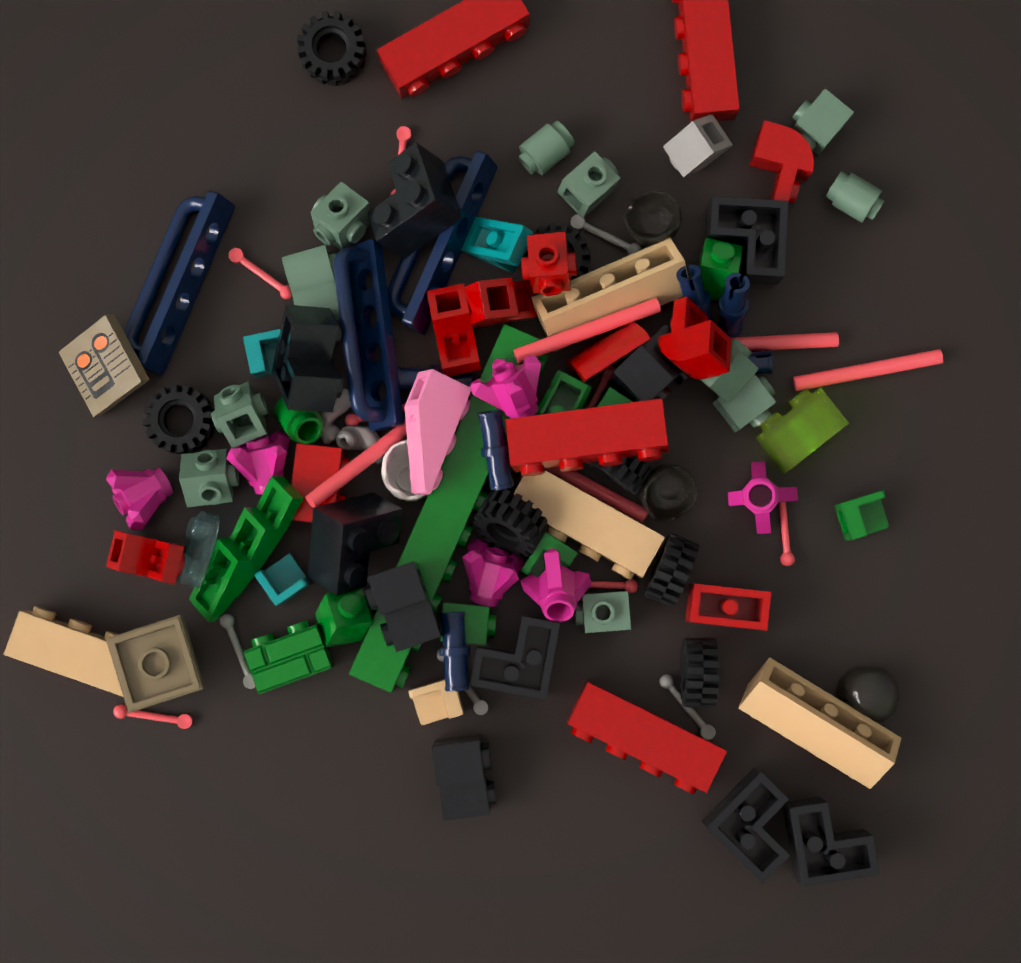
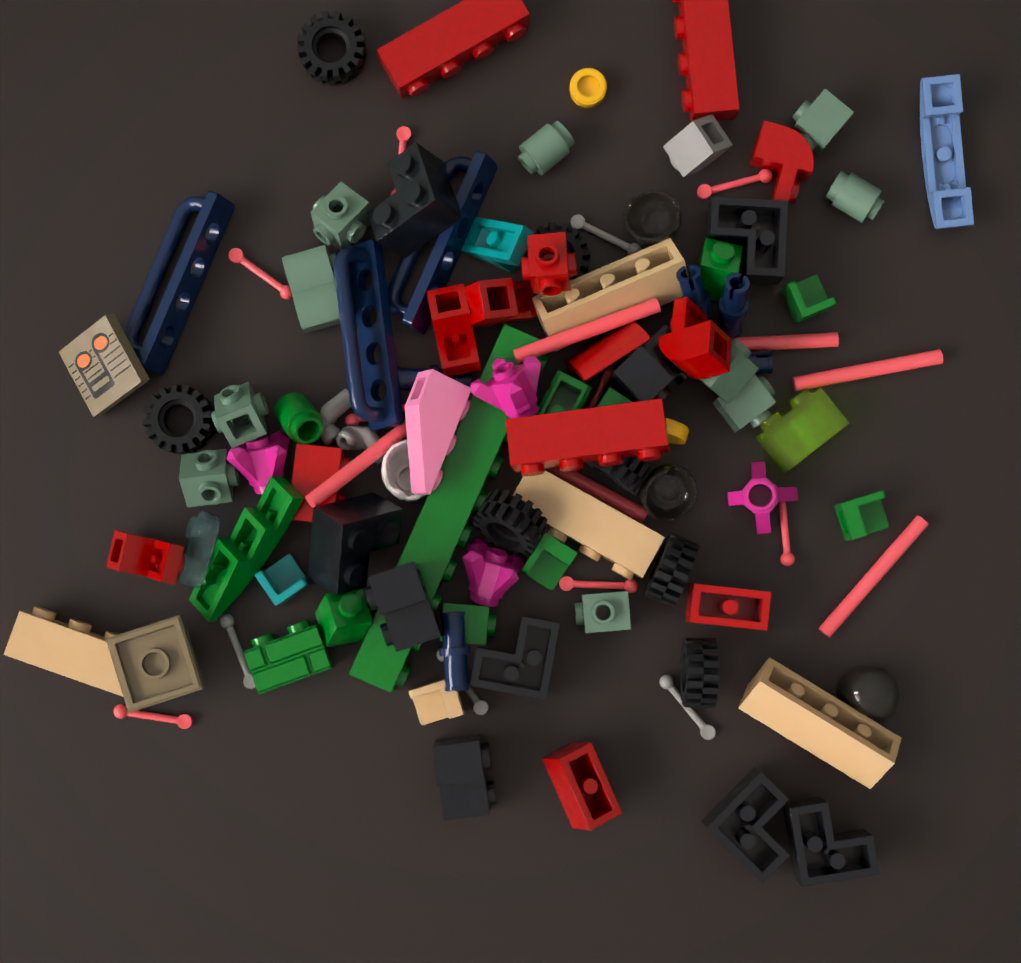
(138, 494): dark pink rock -> none
(261, 352): teal panel -> none
(305, 361): black brick -> none
(495, 449): dark blue pin -> none
(556, 588): dark pink rock -> none
(582, 785): none -> red brick
(588, 87): none -> yellow tile
(589, 184): sand green brick -> none
(645, 736): red brick -> none
(676, 432): none -> yellow tile
(704, 191): none -> coral hinge
(806, 299): none -> green panel
(873, 576): none -> coral bar
(943, 152): none -> medium blue slope

